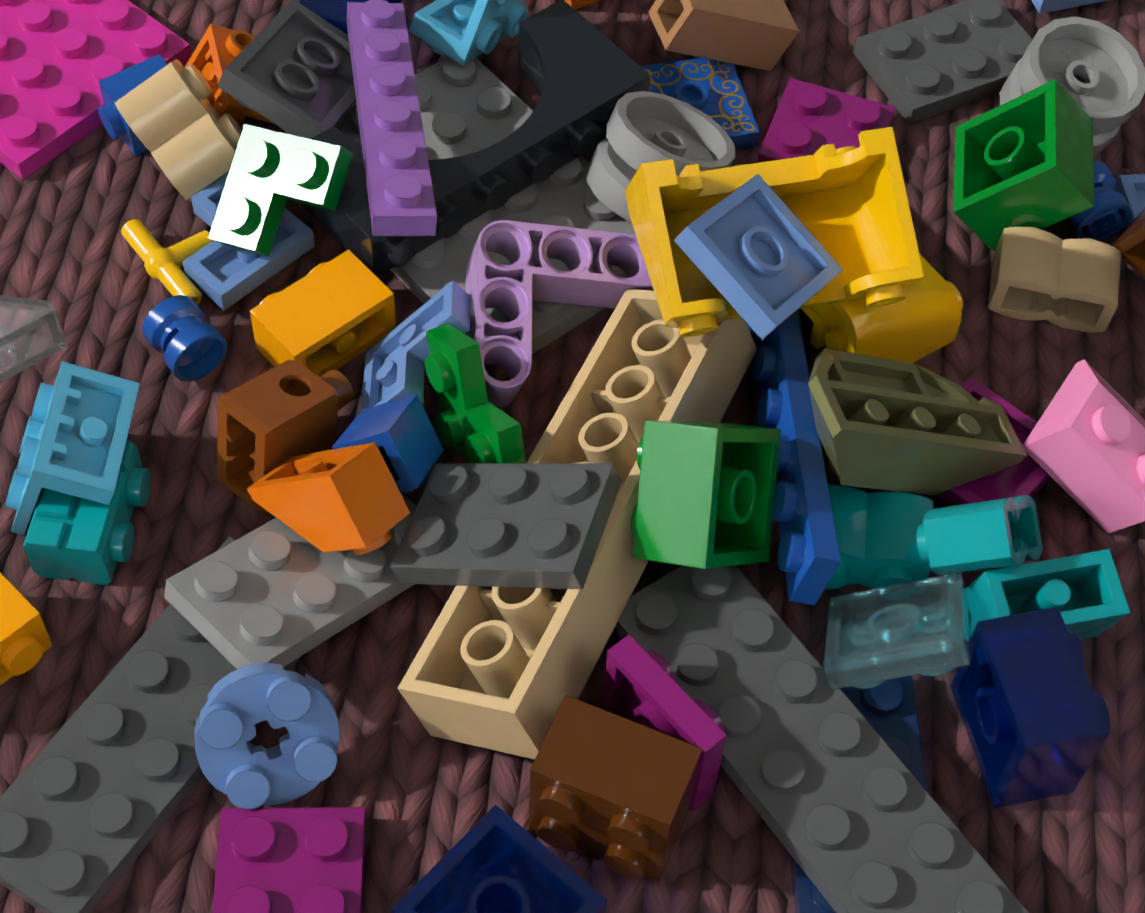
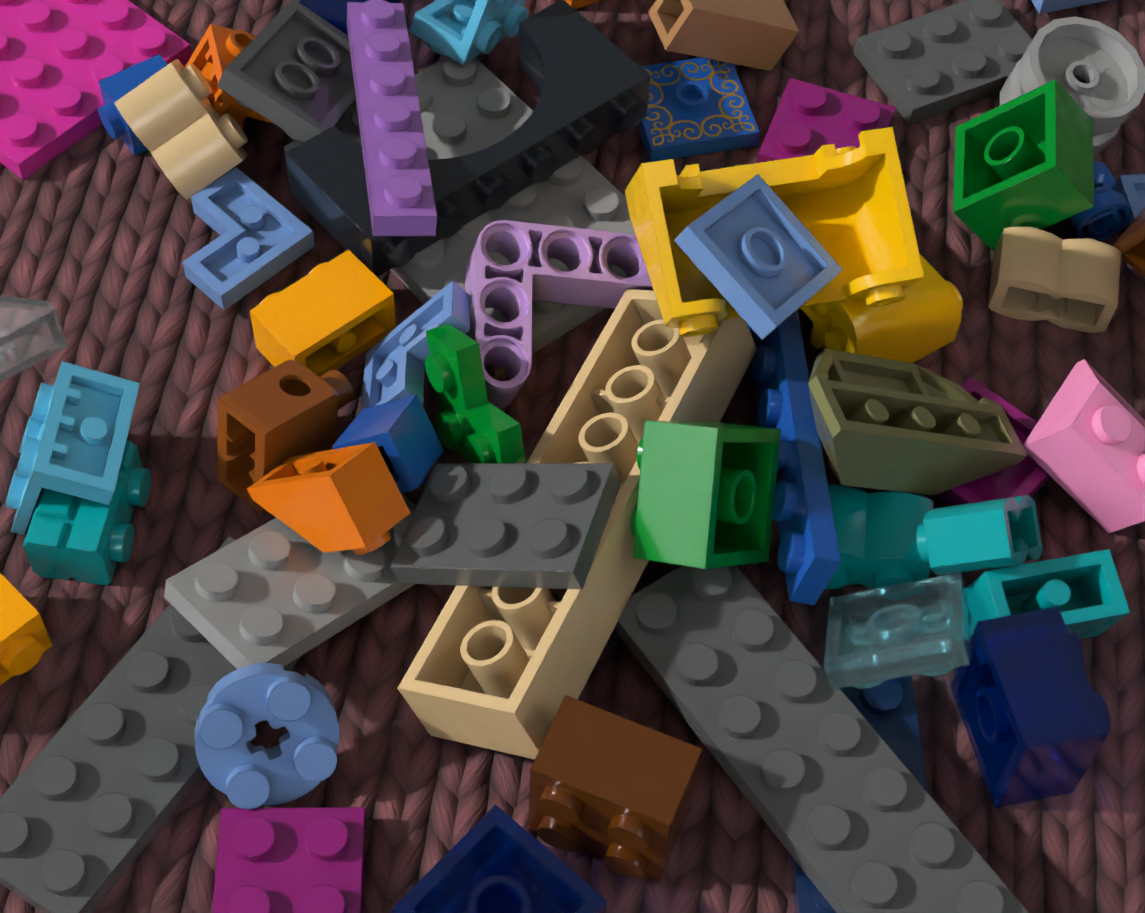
(166, 263): yellow piece -> none
(188, 342): blue wheel -> none
(267, 173): plate -> none
(645, 691): magenta plate -> none
(653, 129): light grey wheel -> none

